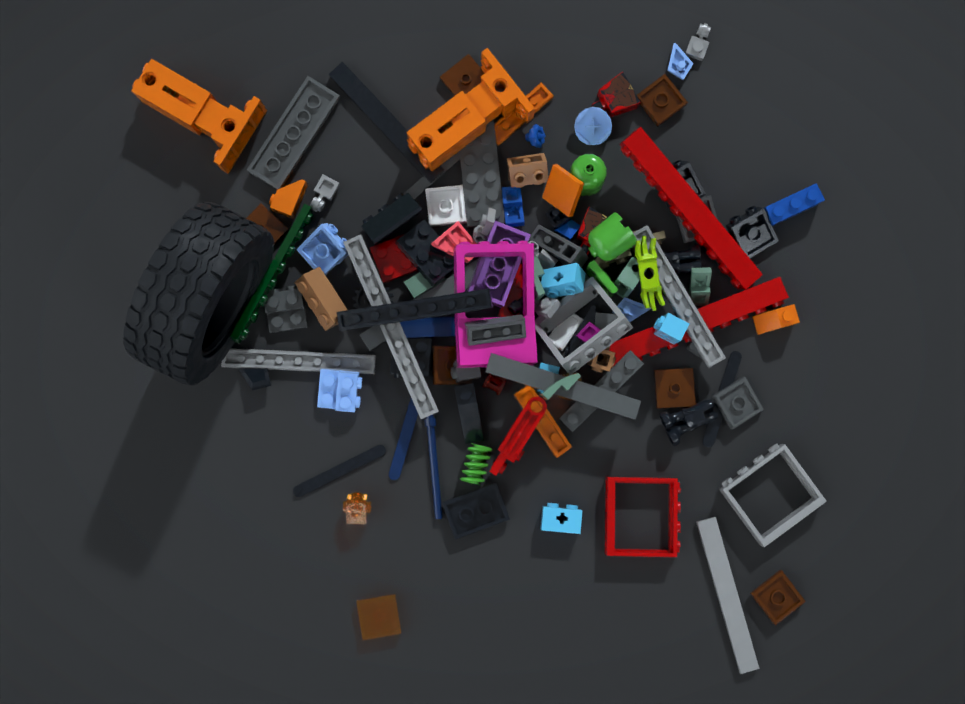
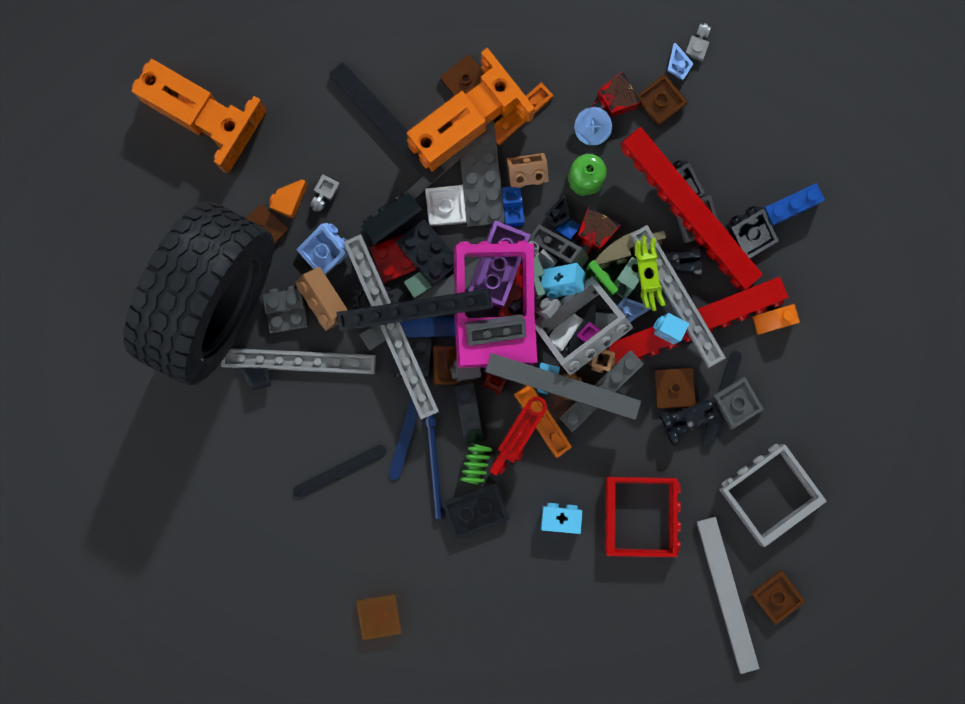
(269, 280): dark green plate -> none
(293, 133): dark grey plate -> none
(339, 390): light blue plate -> none
(357, 508): clear orange brick -> none
(452, 237): coral wing -> none
(486, 223): light grey plate -> none
(536, 136): blue piece -> none
(563, 190): orange tile -> none
(565, 383): sand green slope -> none
(610, 238): bright green cylinder -> none
(699, 286): sand green slope -> none

